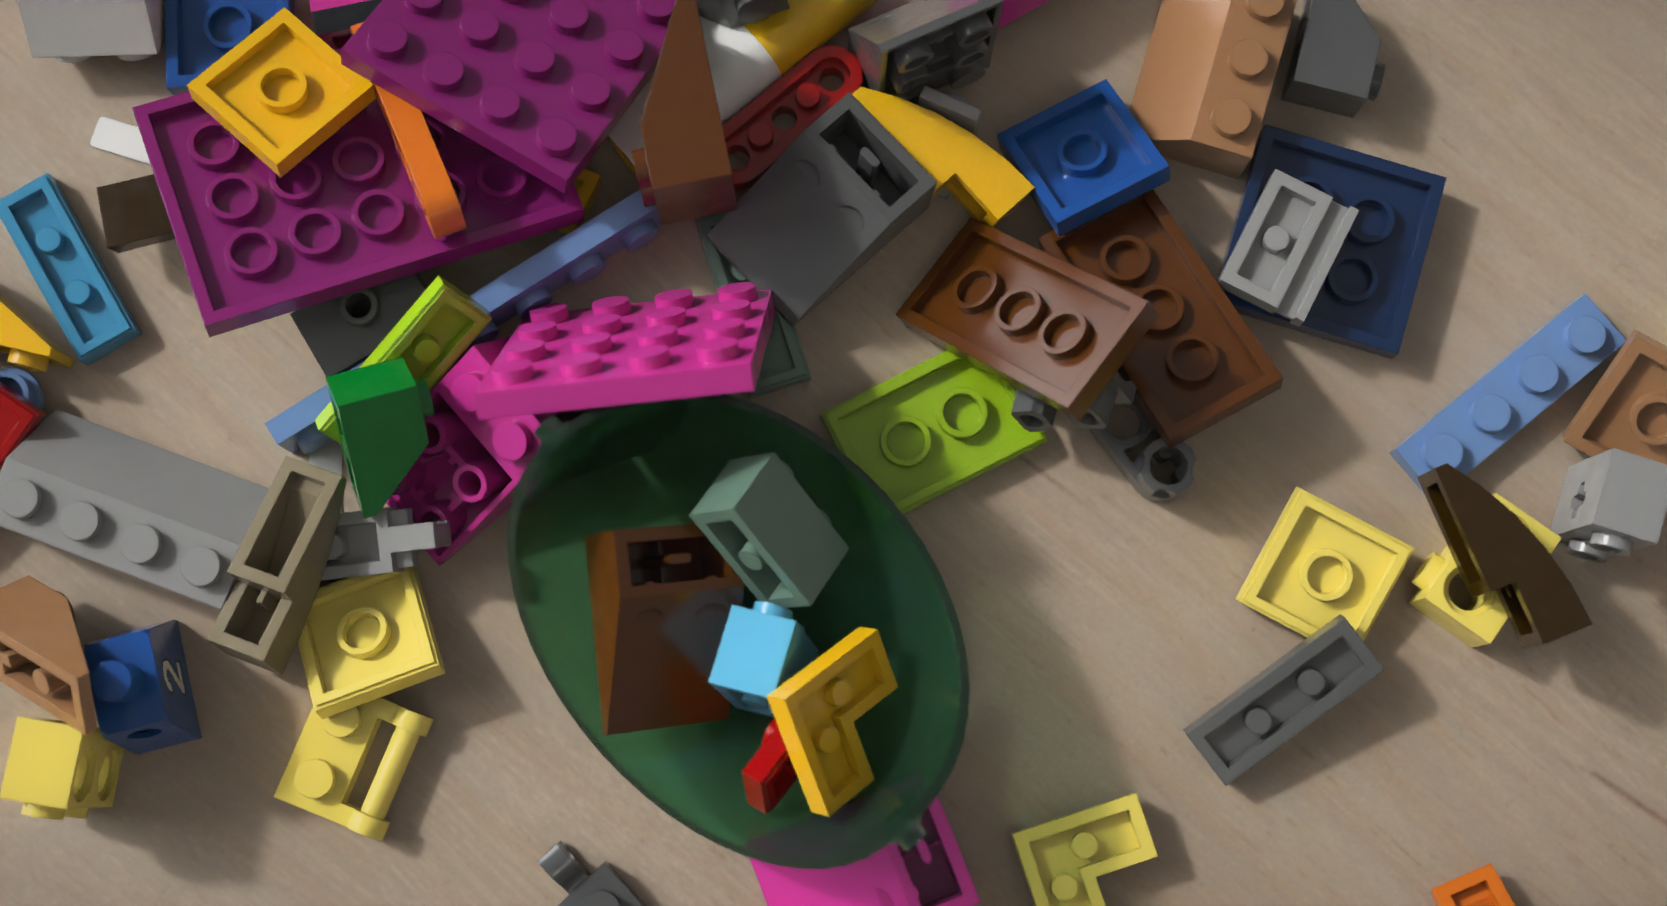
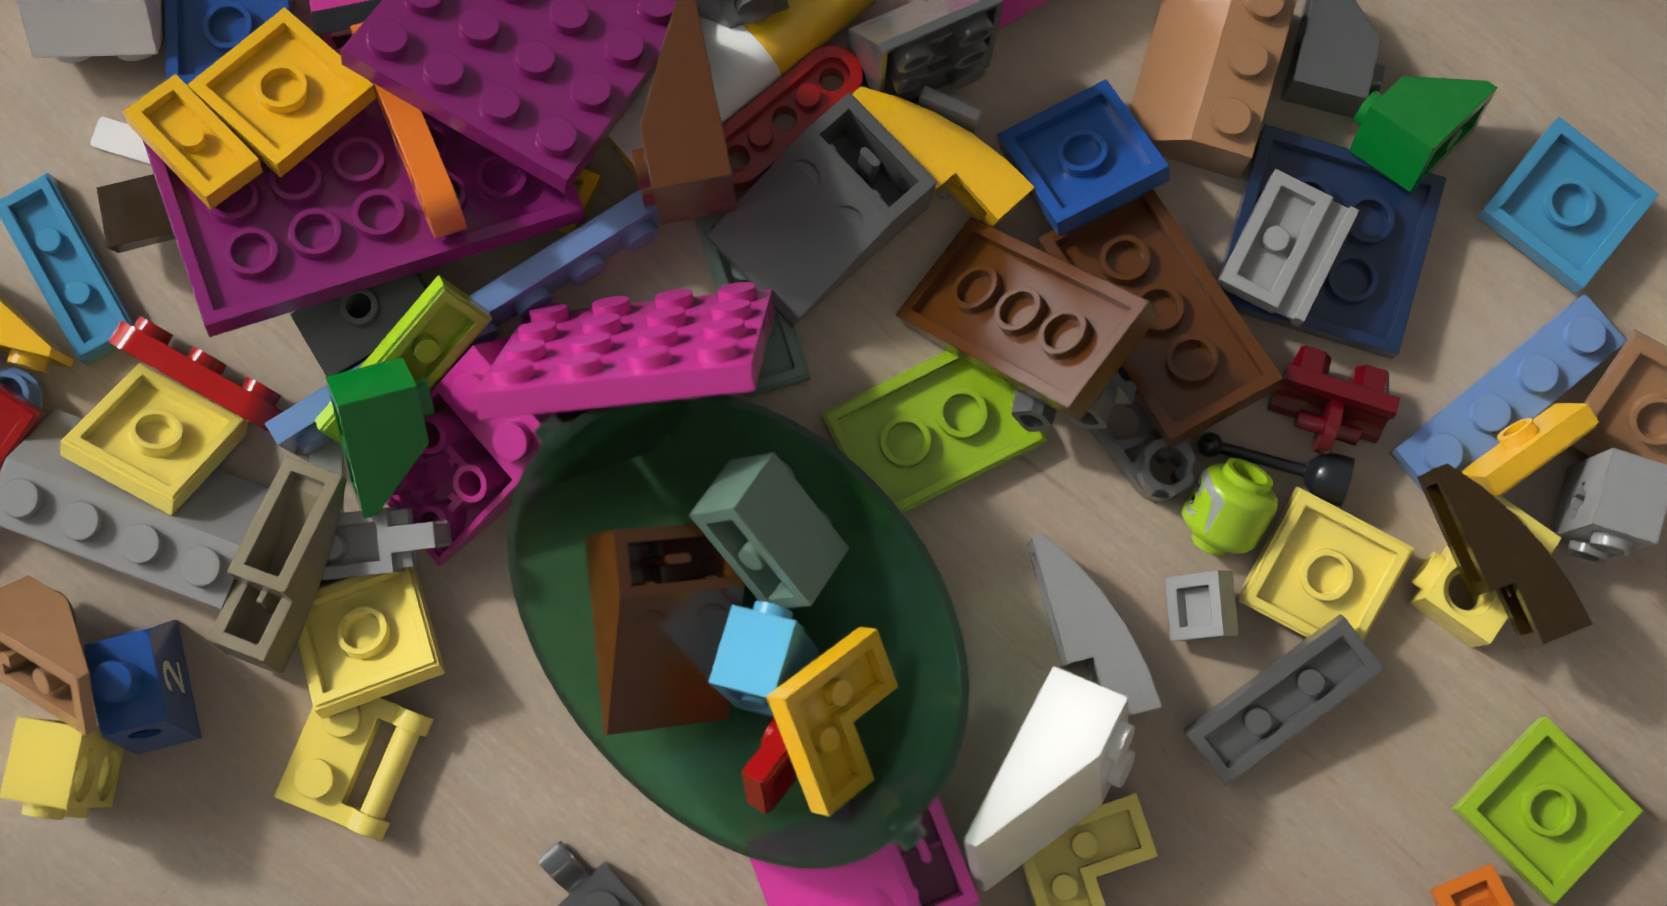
(154, 439): none -> light yellow plate
(193, 141): none -> yellow plate
(196, 371): none -> red plate
(1052, 776): none -> white slope
(1089, 627): none -> light grey slope
(1201, 606): none -> light grey plate
(1230, 507): none -> lime head
(1323, 476): none -> black hinge
(1331, 405): none -> dark red hips
(1418, 125): none -> green slope
(1530, 445): none -> yellow plate
(1546, 810): none -> lime plate
(1567, 205): none -> dark azure plate

